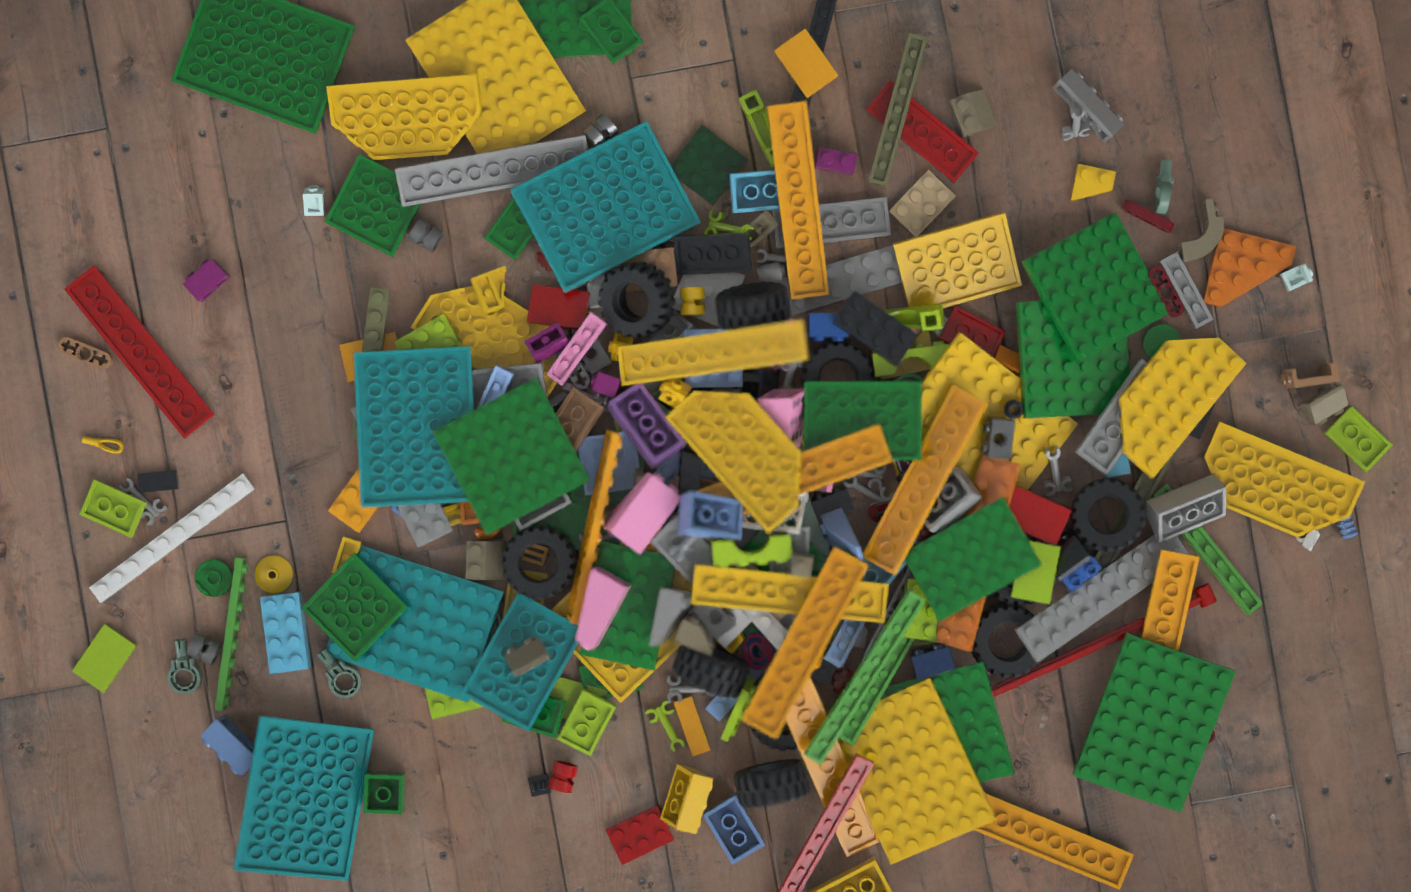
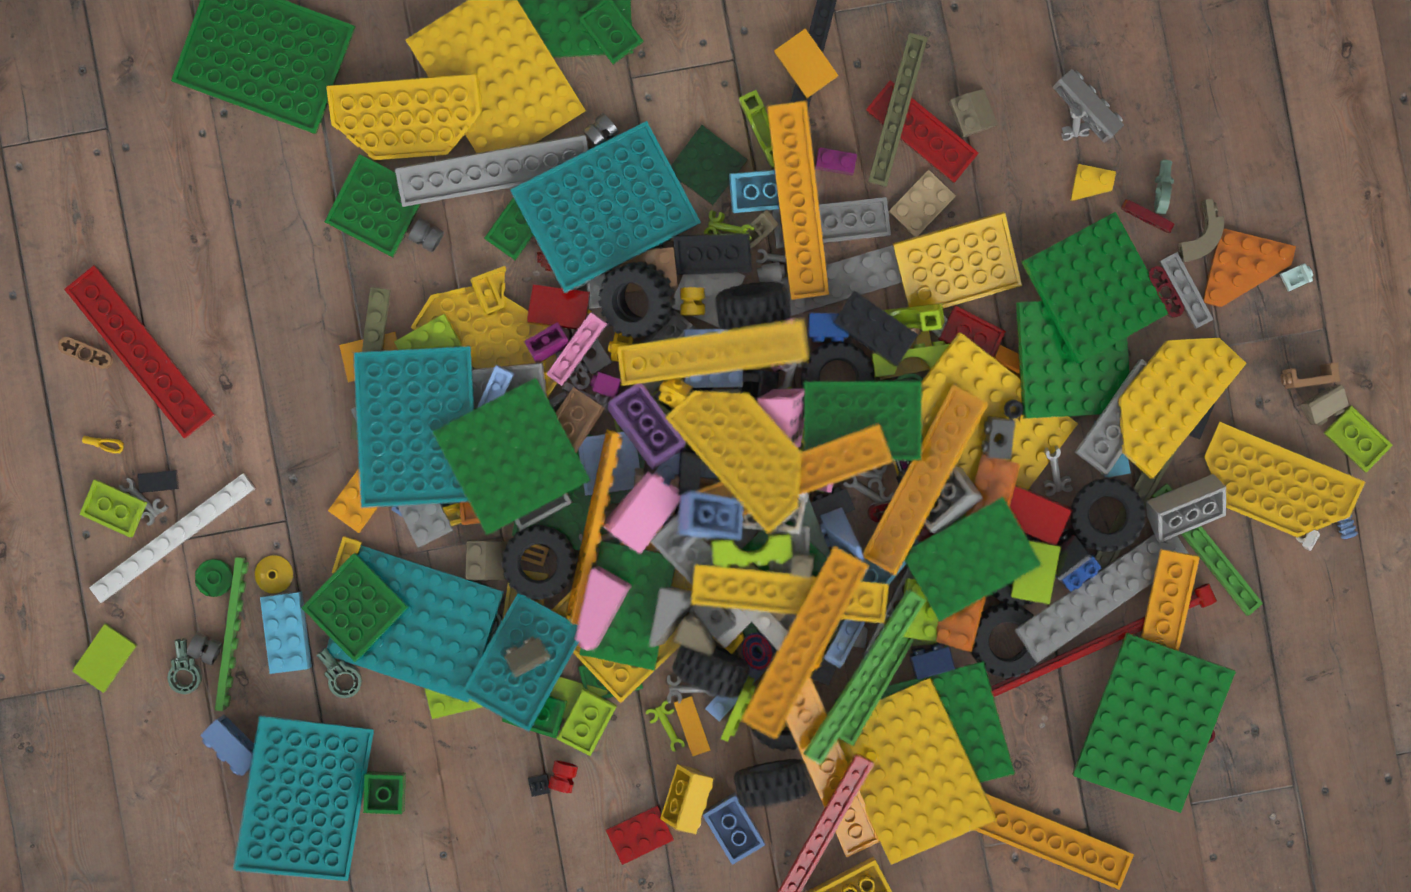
(206, 279): magenta brick -> none
(313, 201): light aqua bracket -> none
(481, 535): orange arm -> none
(838, 678): clear red brick -> none
(1156, 337): green tile -> none

